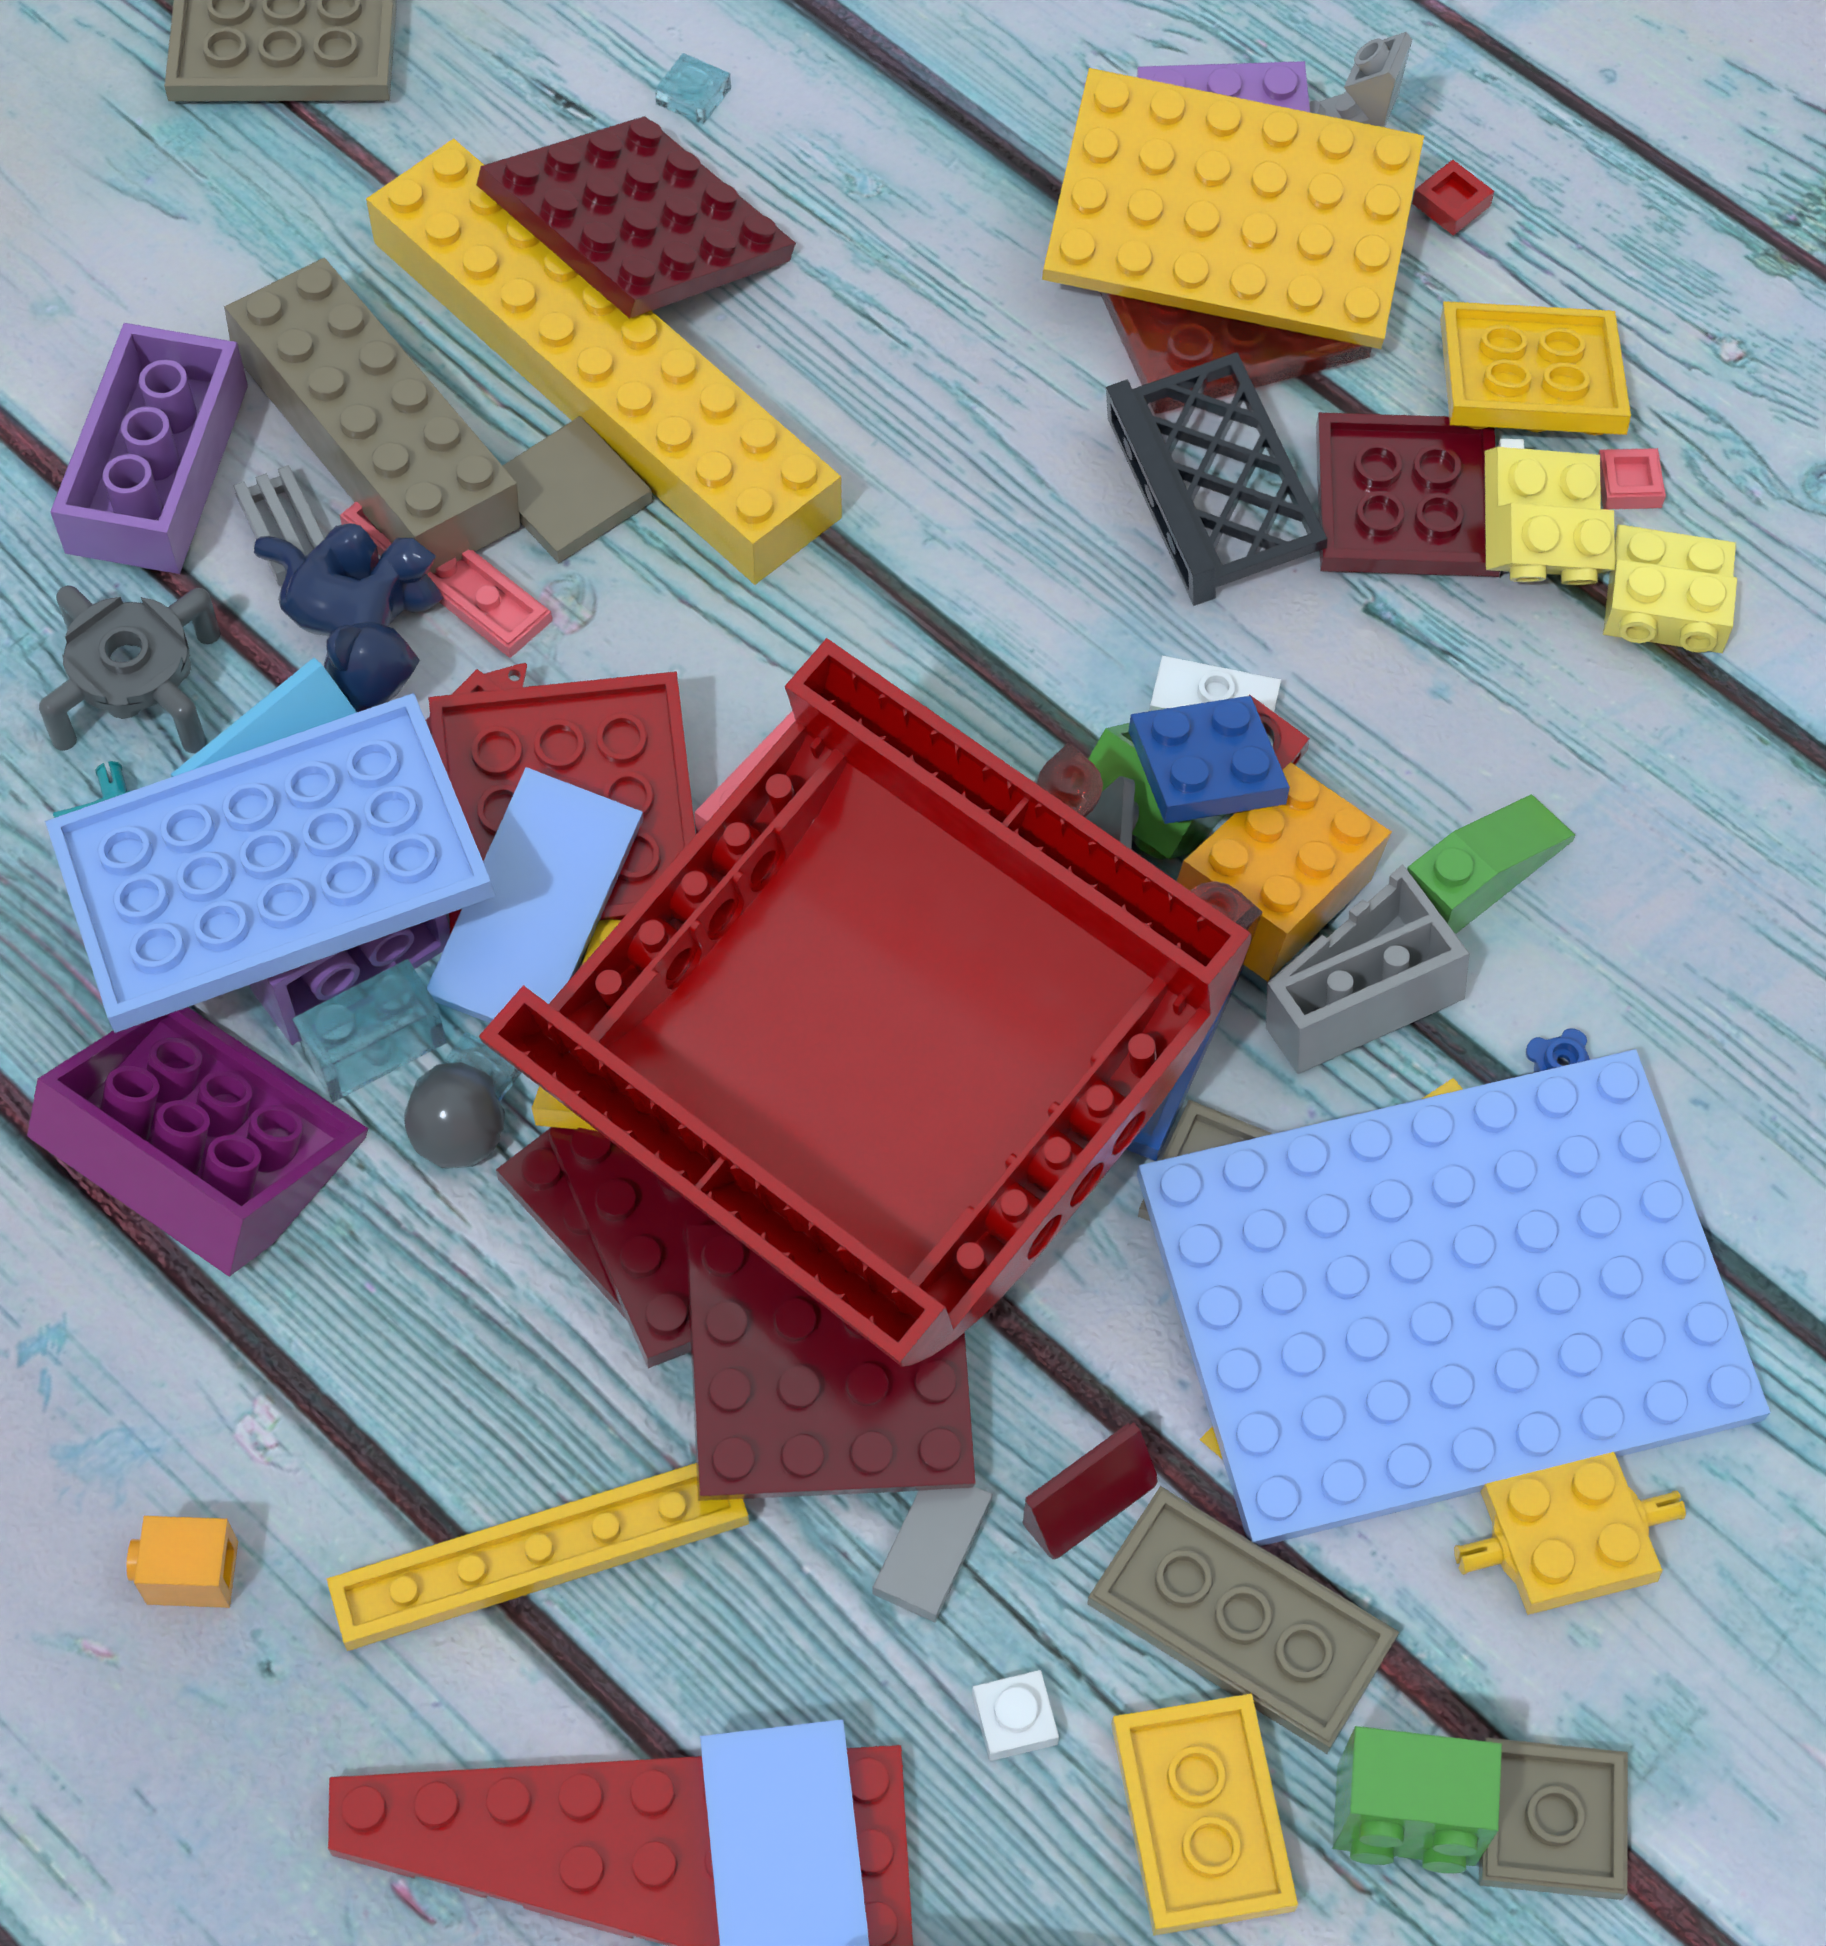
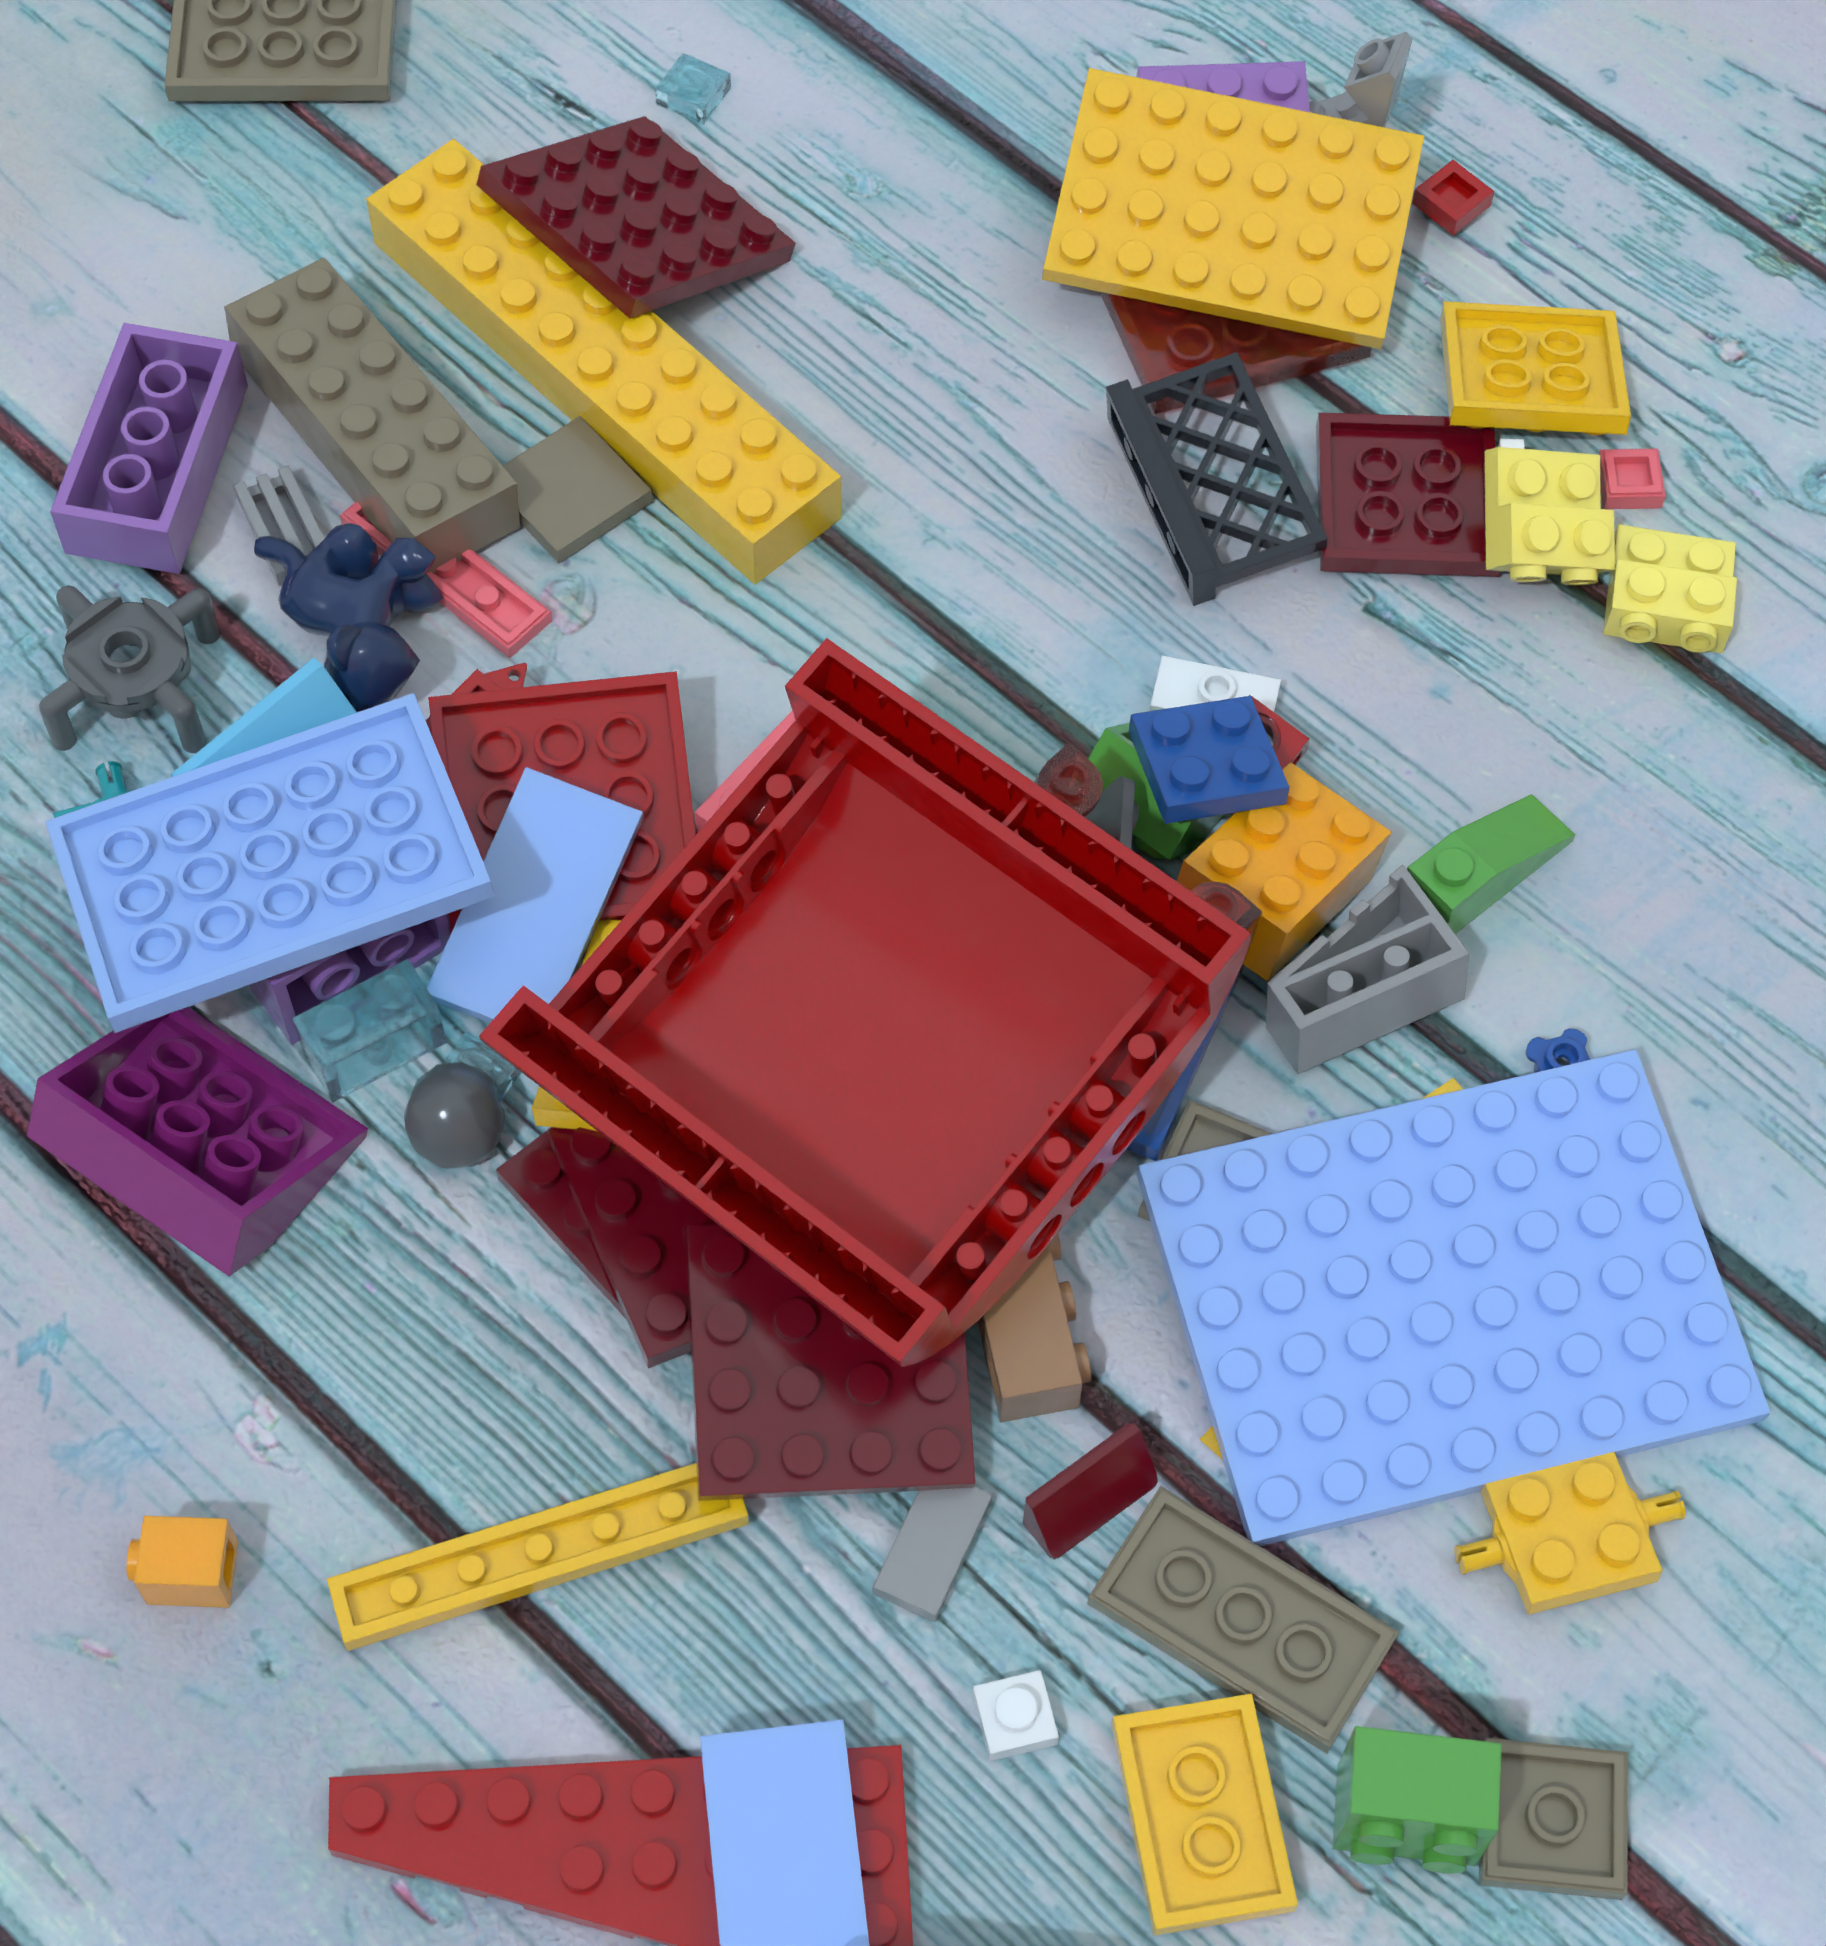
(1031, 1346): none -> medium nougat brick

